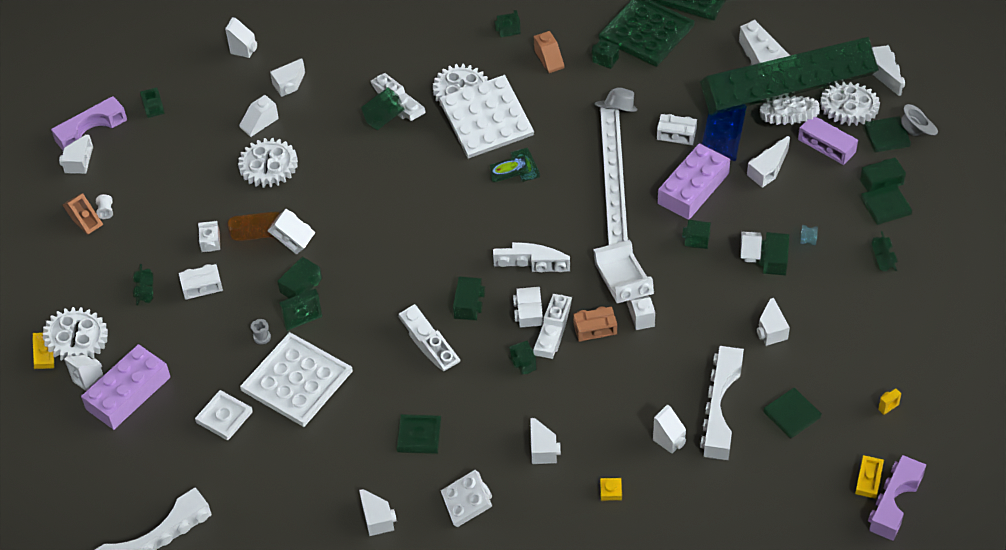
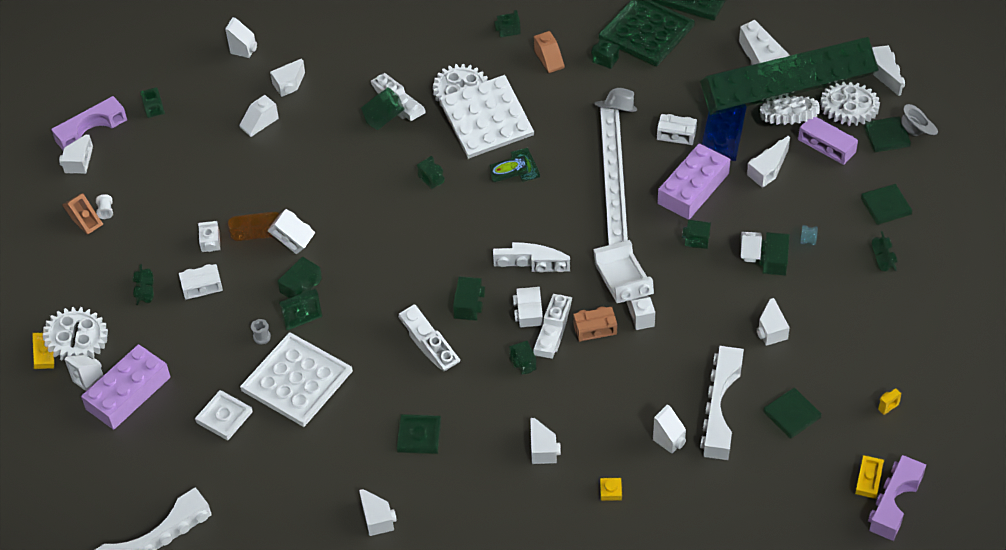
(255, 160): white gear -> none
(430, 172): none -> clear green brick
(466, 498): white plate -> none
(882, 174): clear green brick -> none

